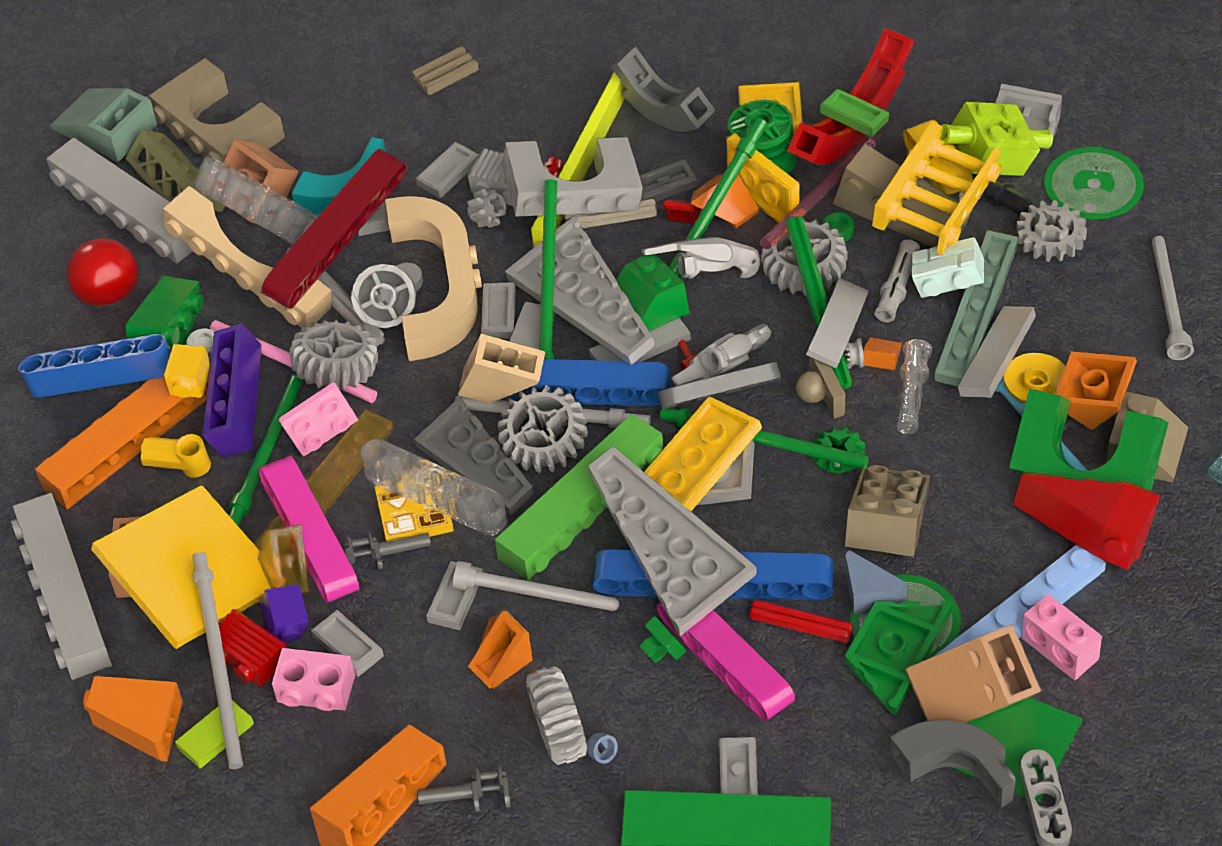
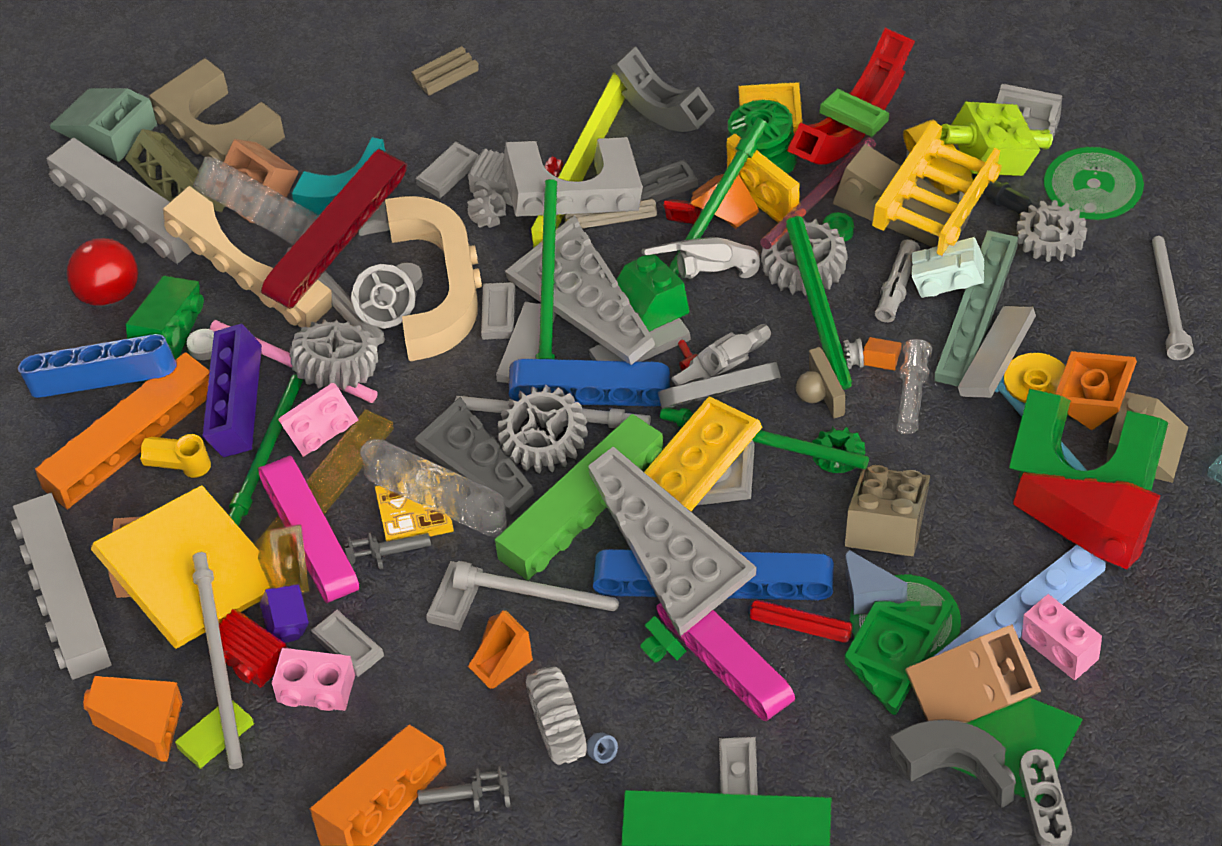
(187, 371): yellow brick -> none
(499, 369): tan slope -> none
(837, 323): light grey slope -> none

